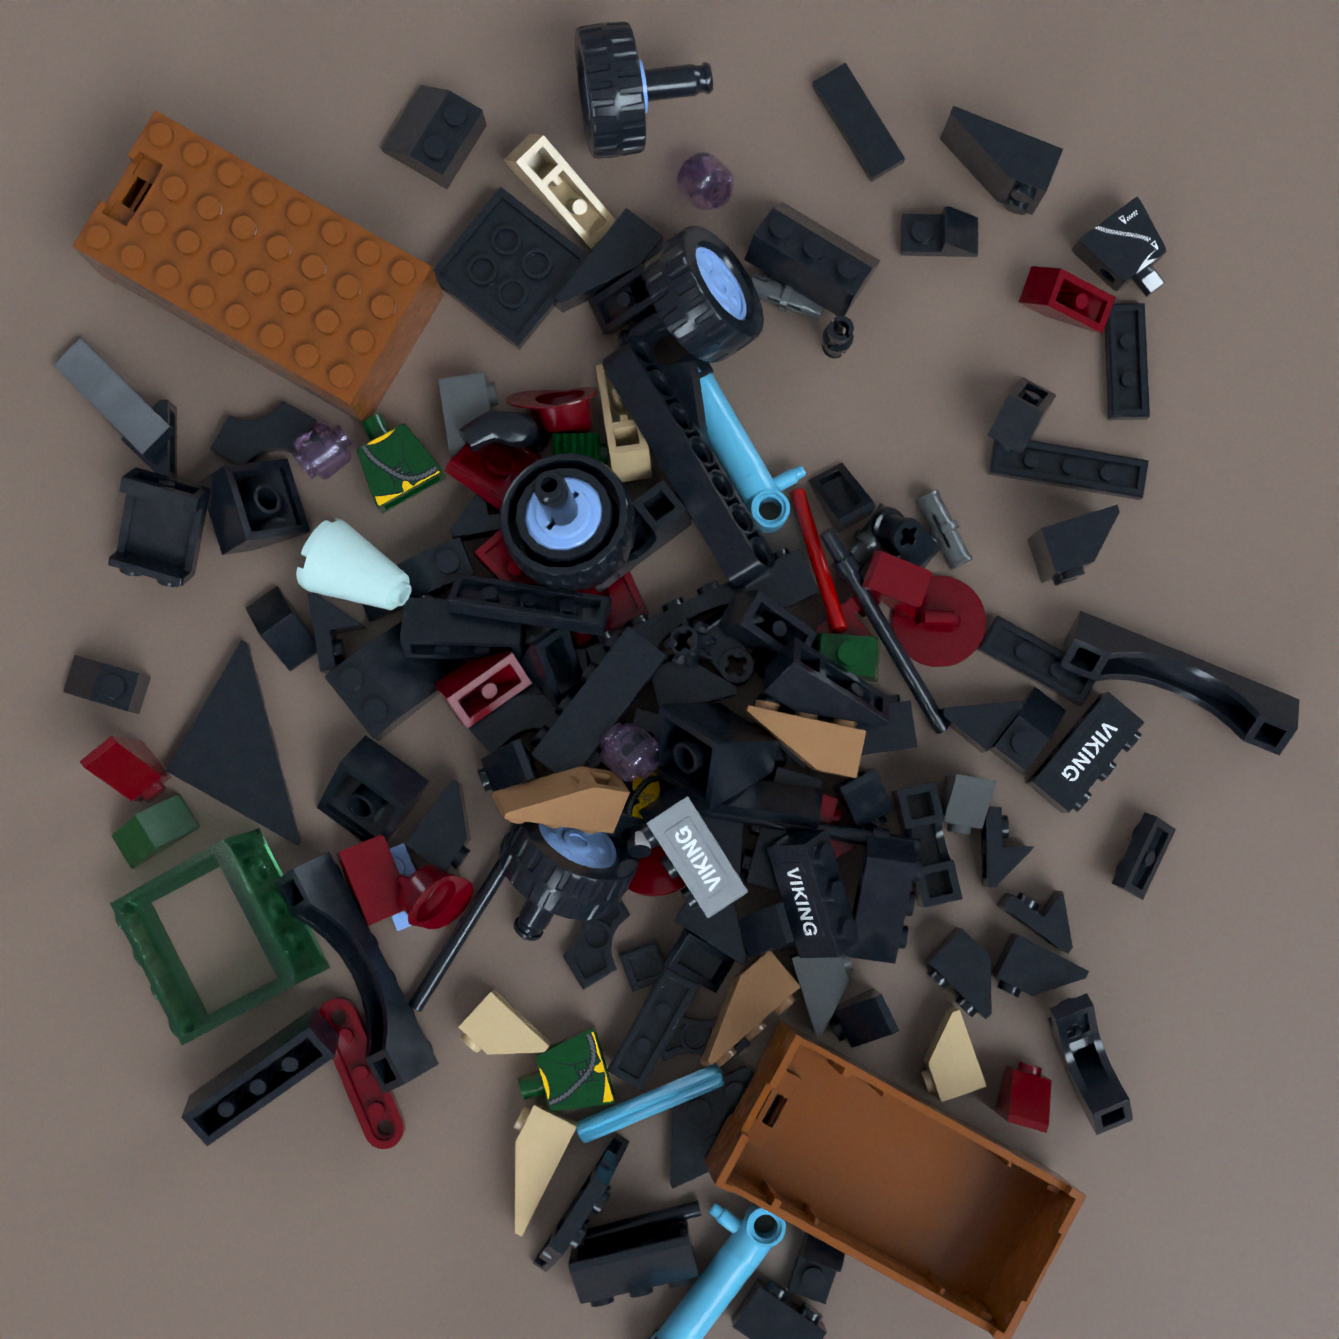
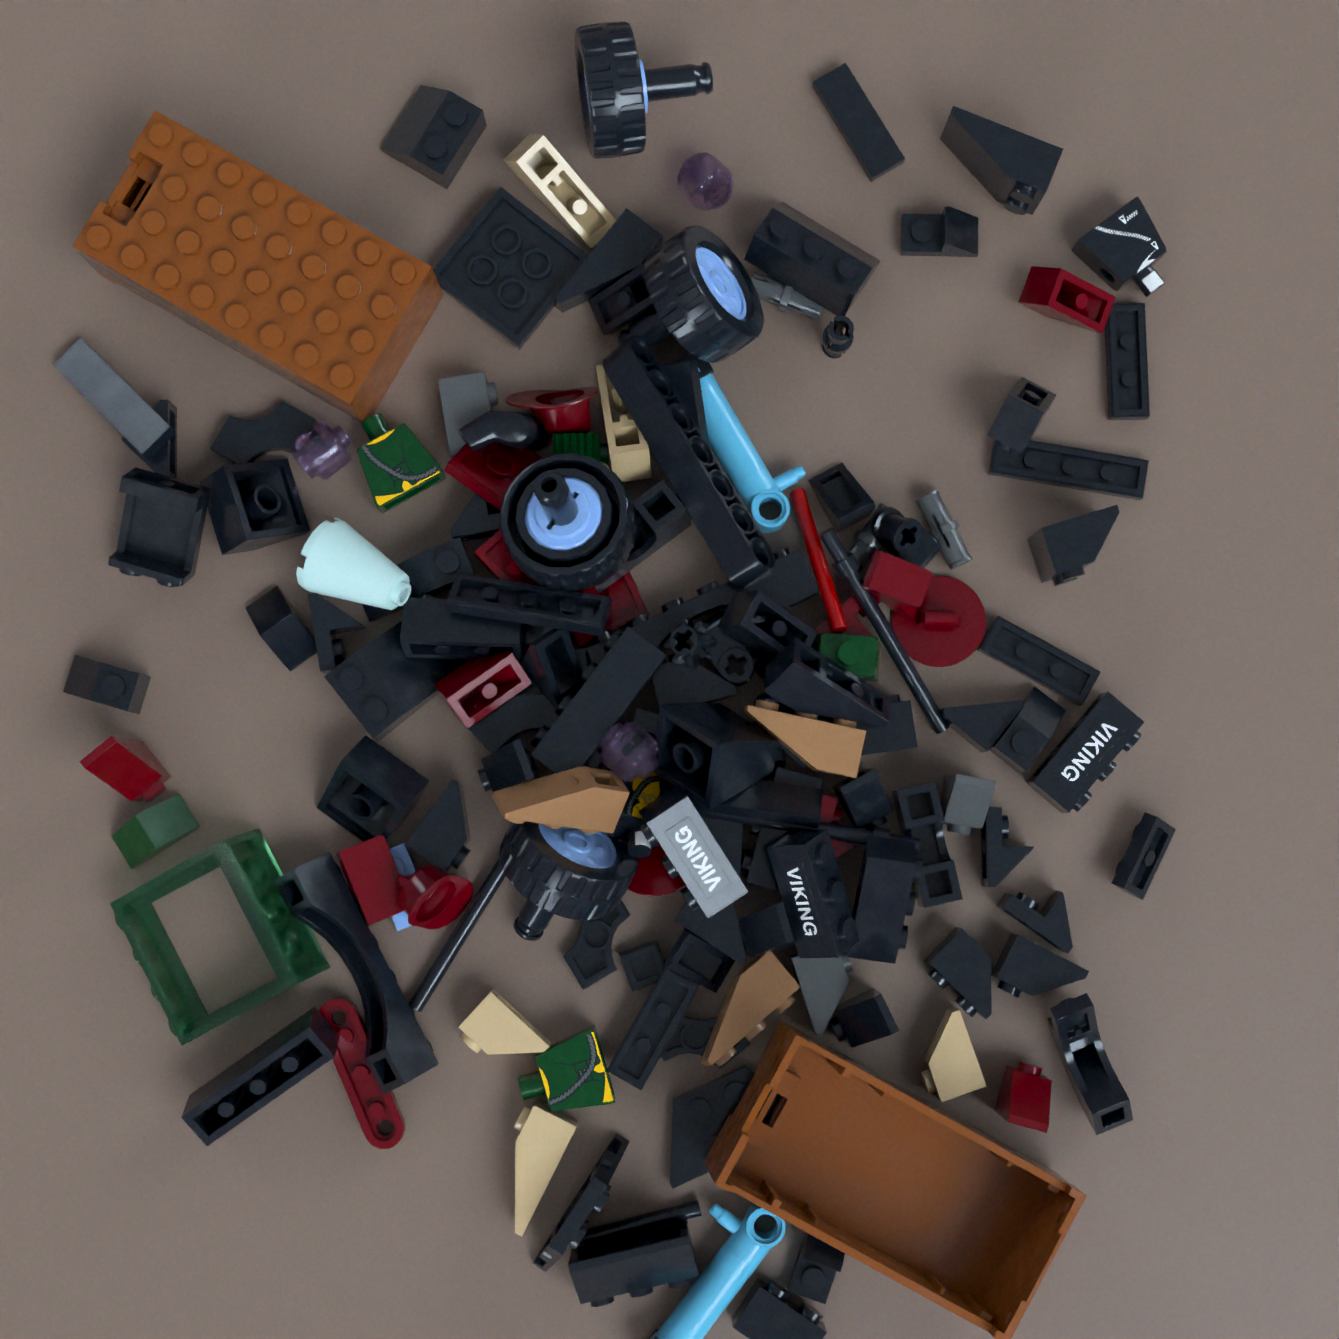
(235, 753): black tile -> none
(650, 1103): medium azure axle -> none
(1247, 707): black arch -> none

